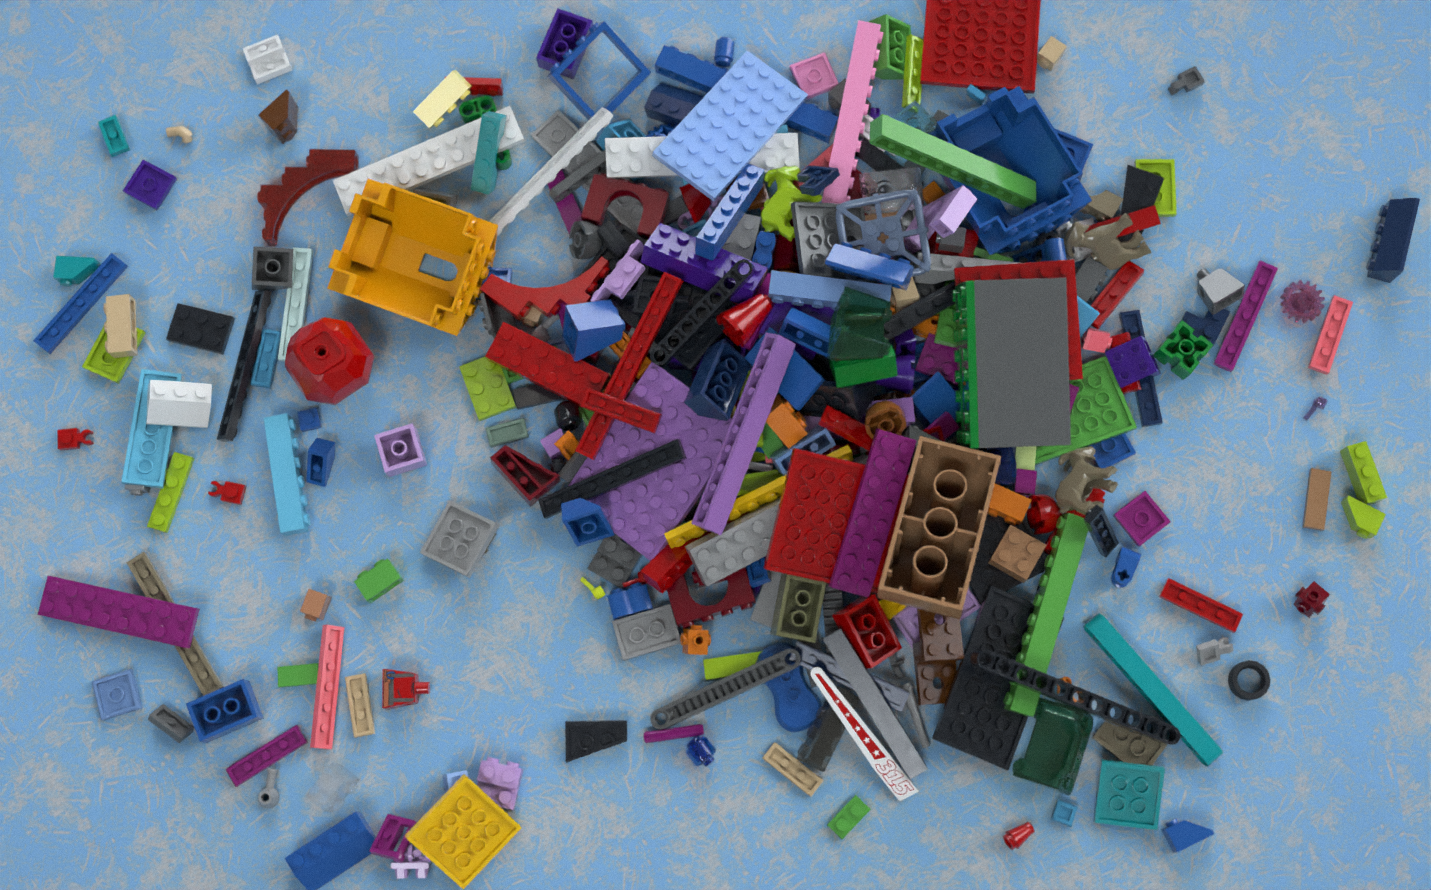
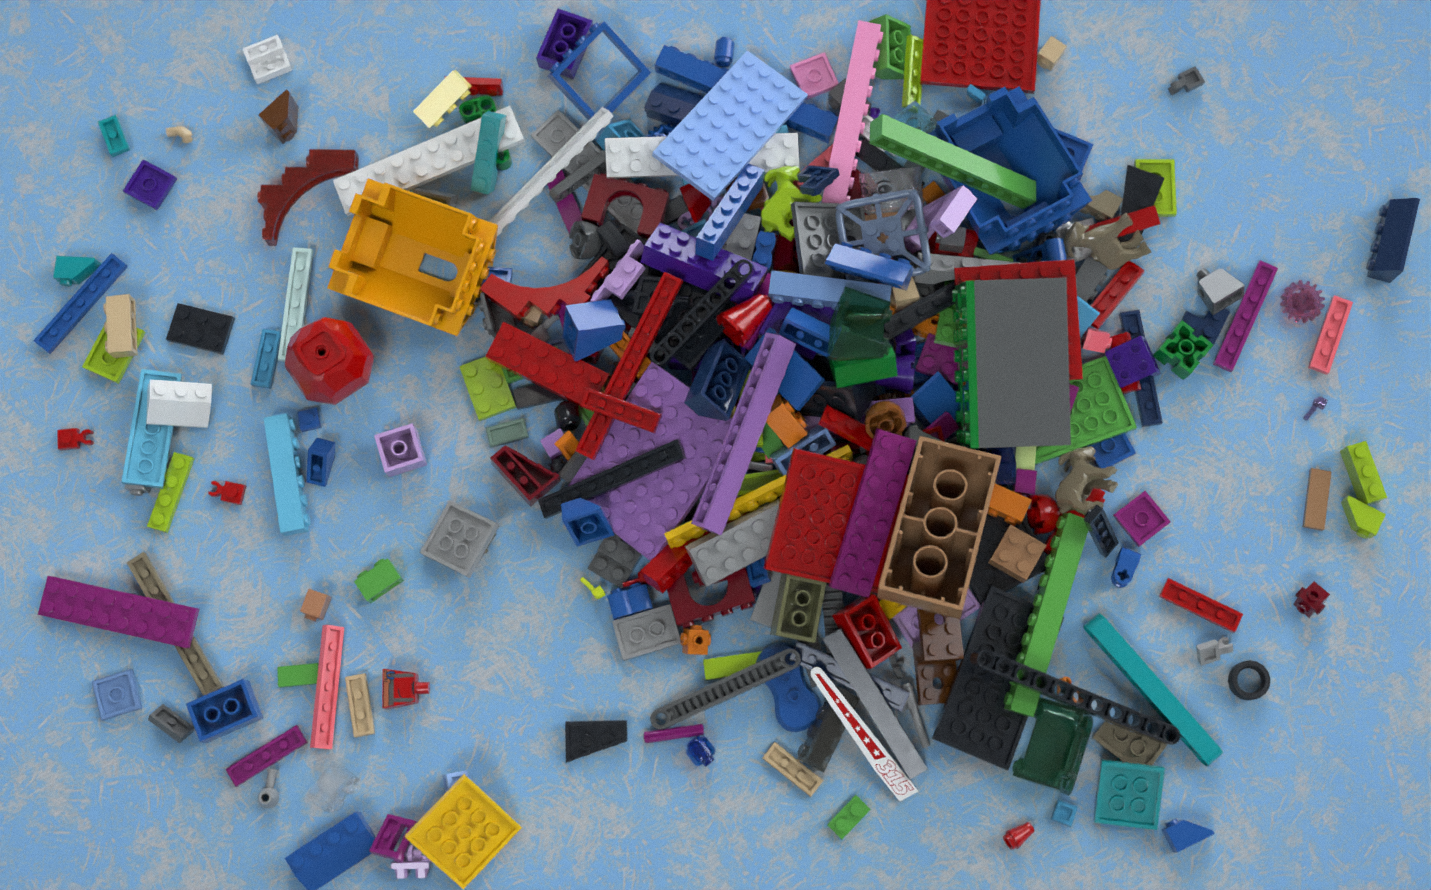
(244, 364): black plate -> none
(272, 268): dark grey slope -> none
(500, 781): lavender plate -> none

